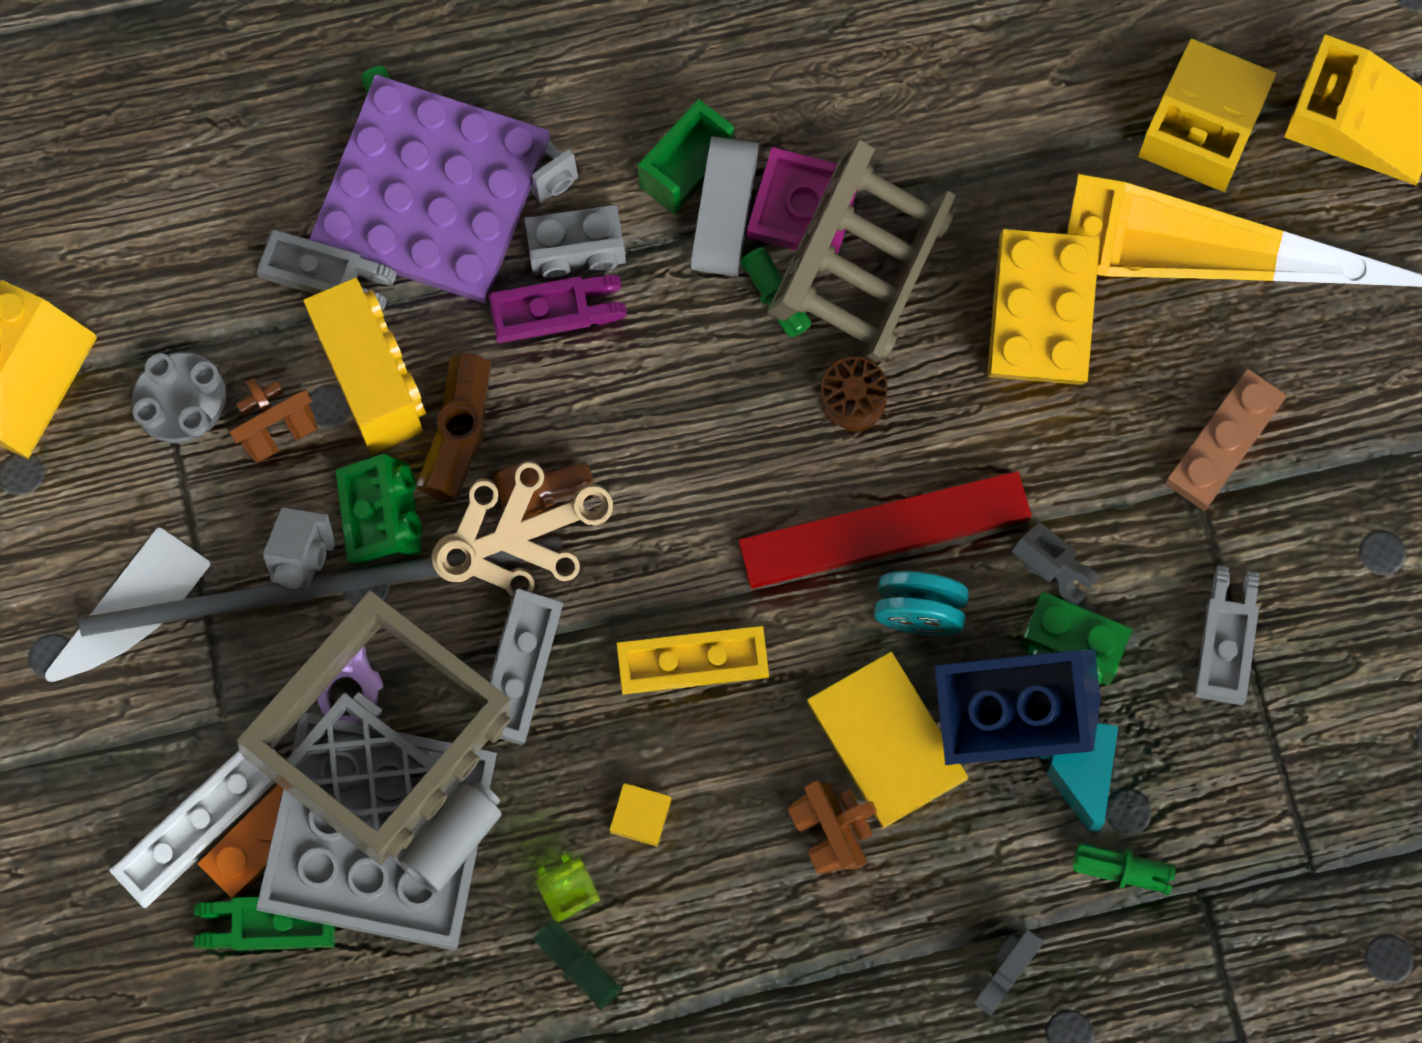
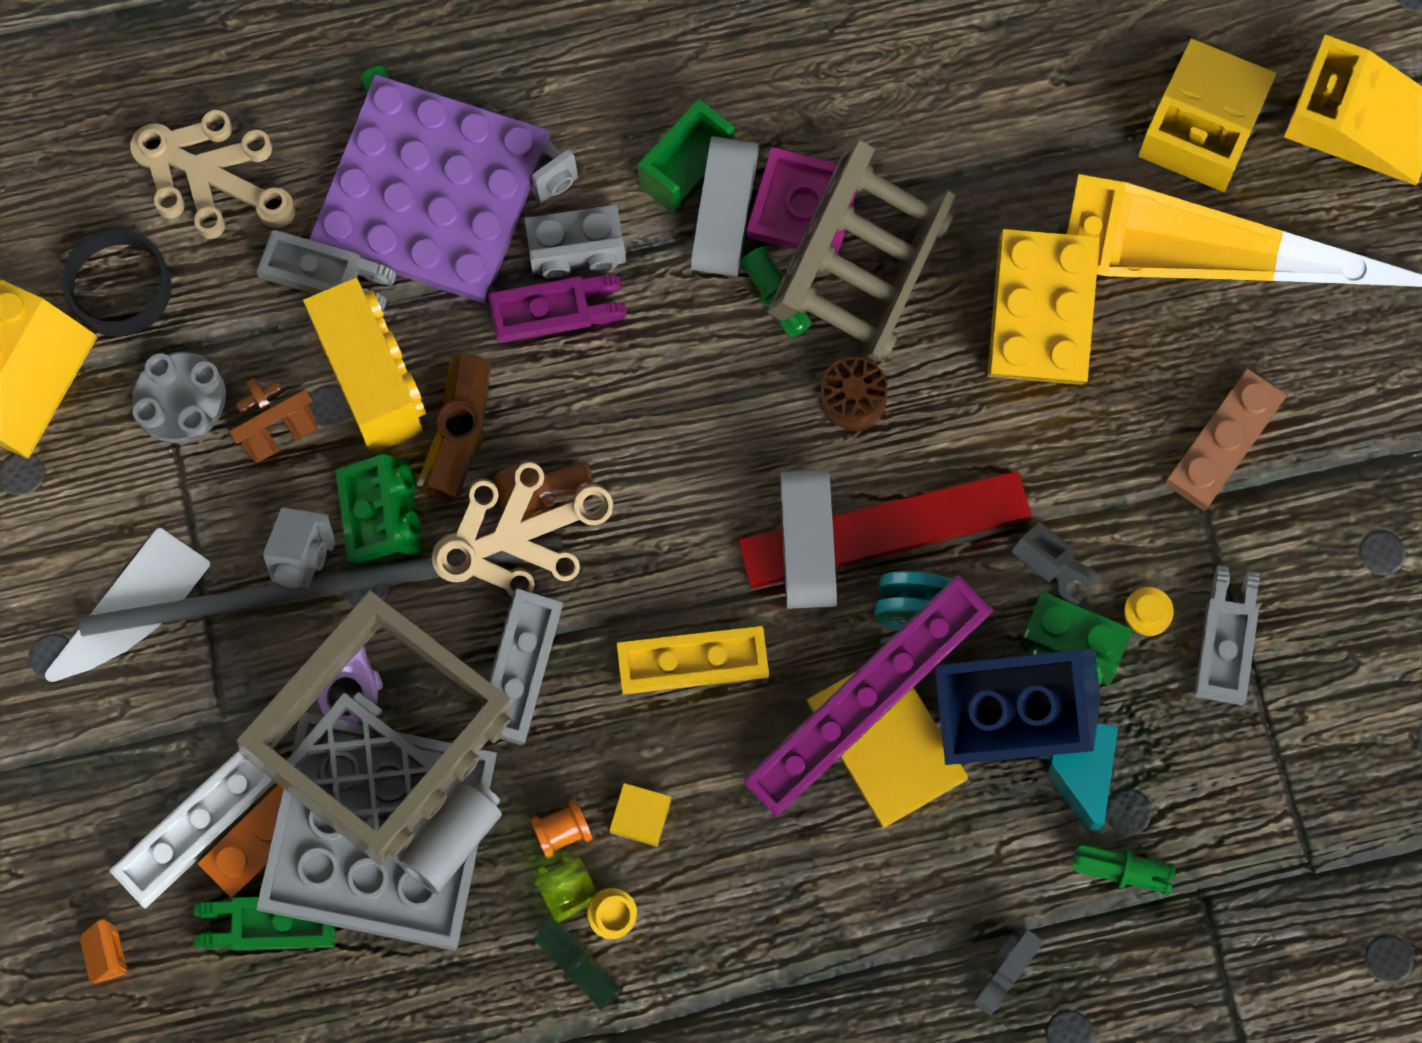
(96, 243): none -> black tyre
(103, 952): none -> orange slope
(207, 170): none -> tan plant
(561, 828): none -> orange bush
(611, 913): none -> yellow plate
(808, 539): none -> light grey beam
(824, 808): dark orange hips -> none
(868, 695): none -> magenta tile
(1148, 611): none -> yellow plate

